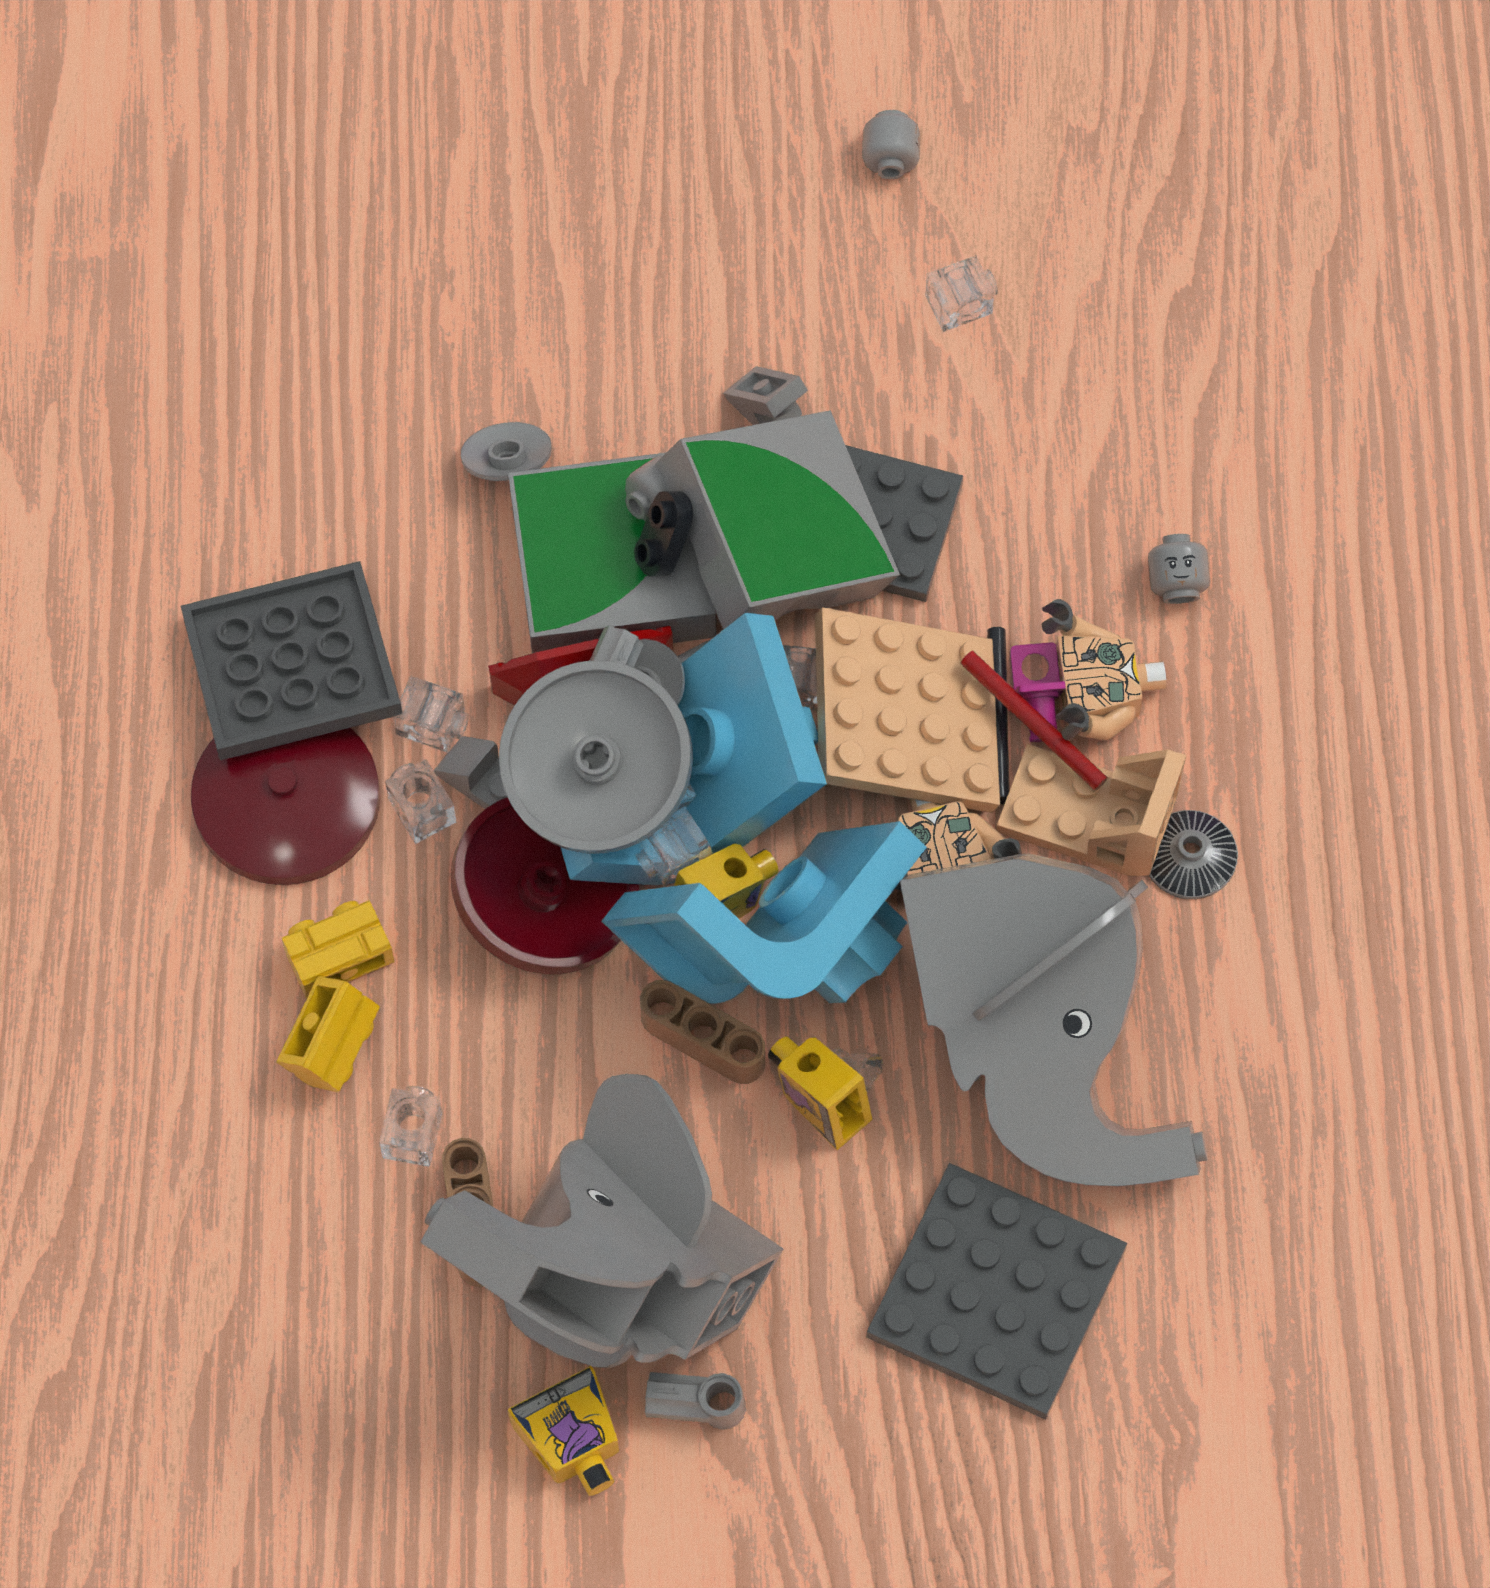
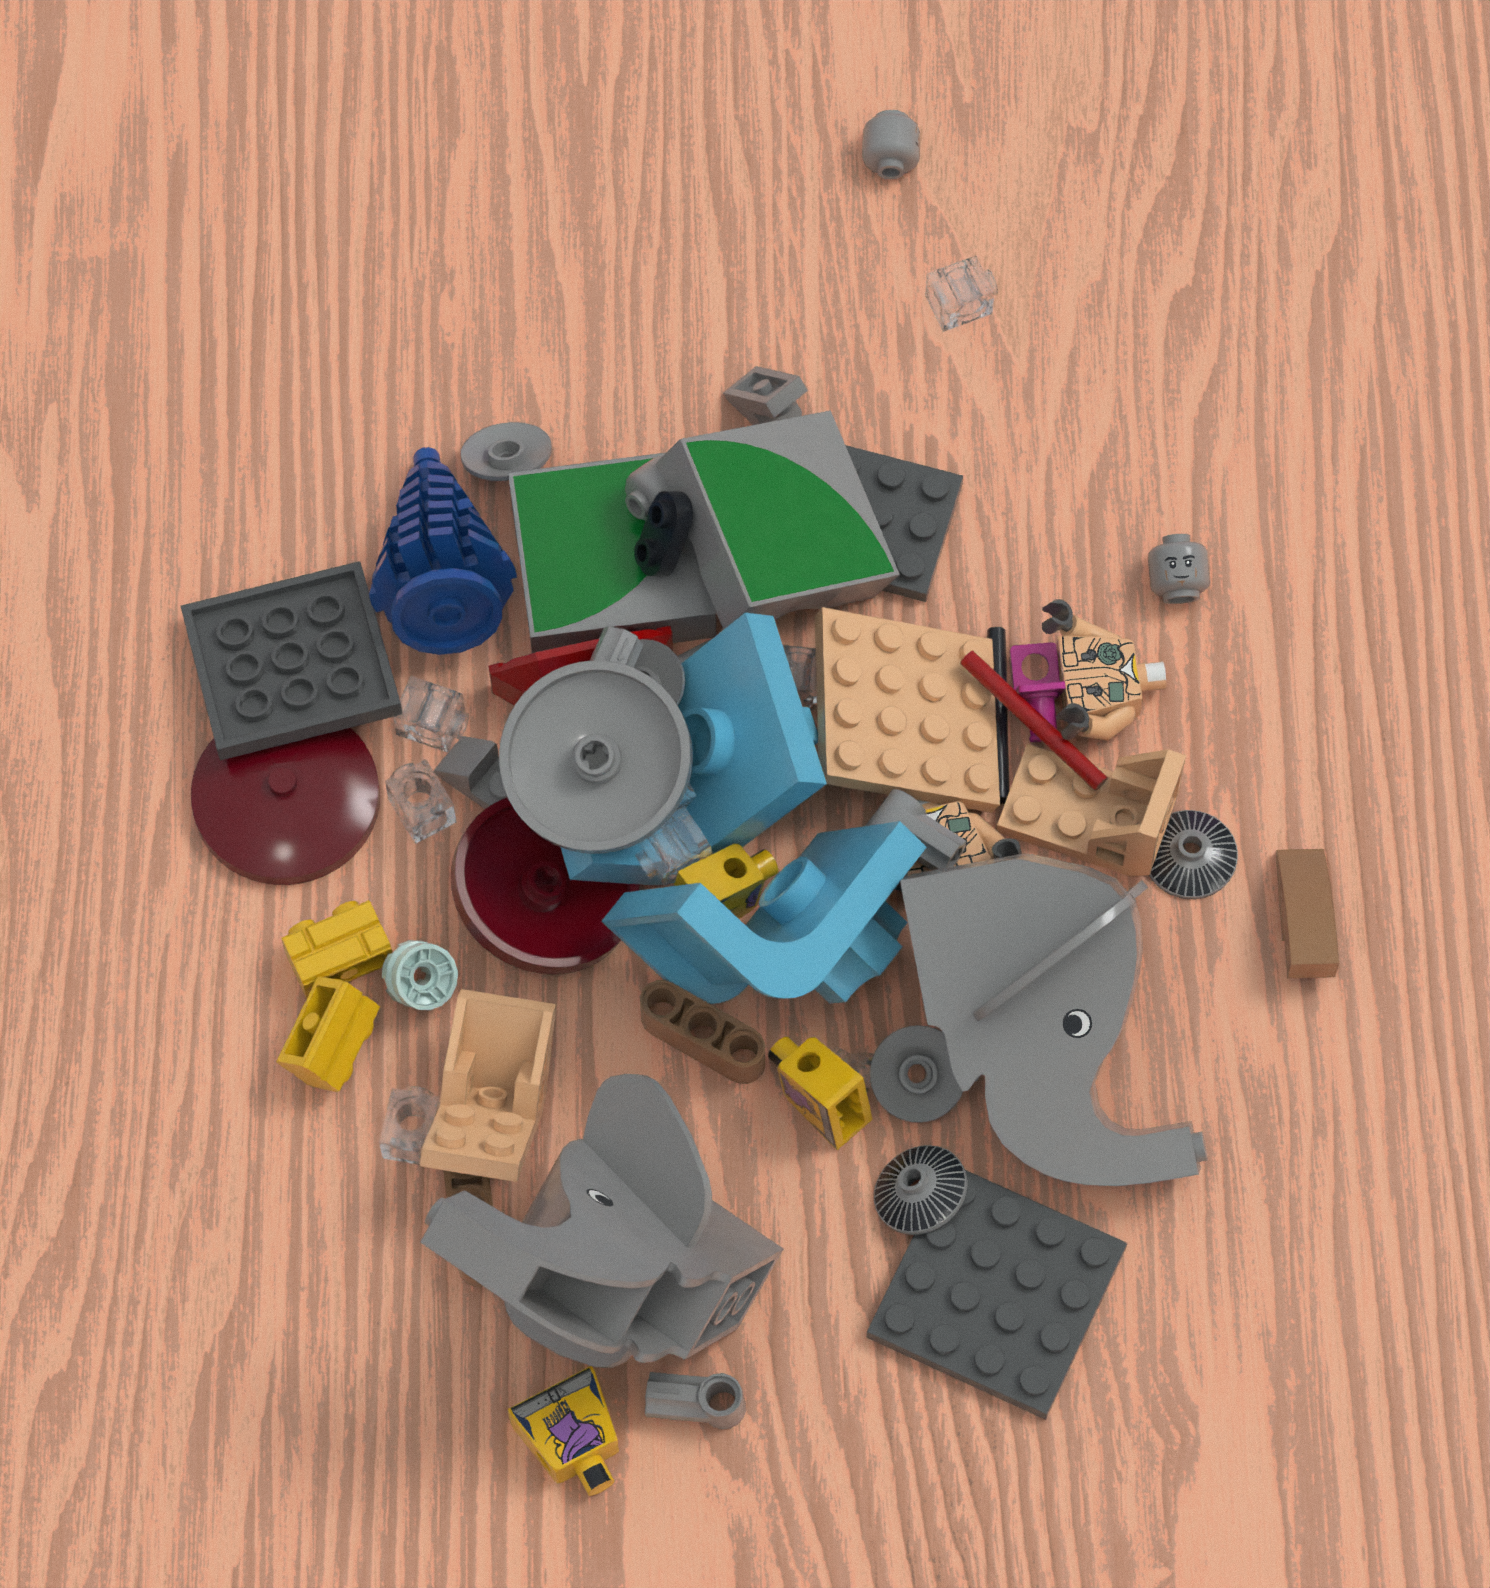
(423, 994): none -> light aqua wheel
(440, 565): none -> blue plant
(491, 1086): none -> light nougat bracket
(890, 1079): none -> light grey dish
(930, 1201): none -> dish
(942, 844): none -> light grey piece
(1307, 913): none -> medium nougat slope

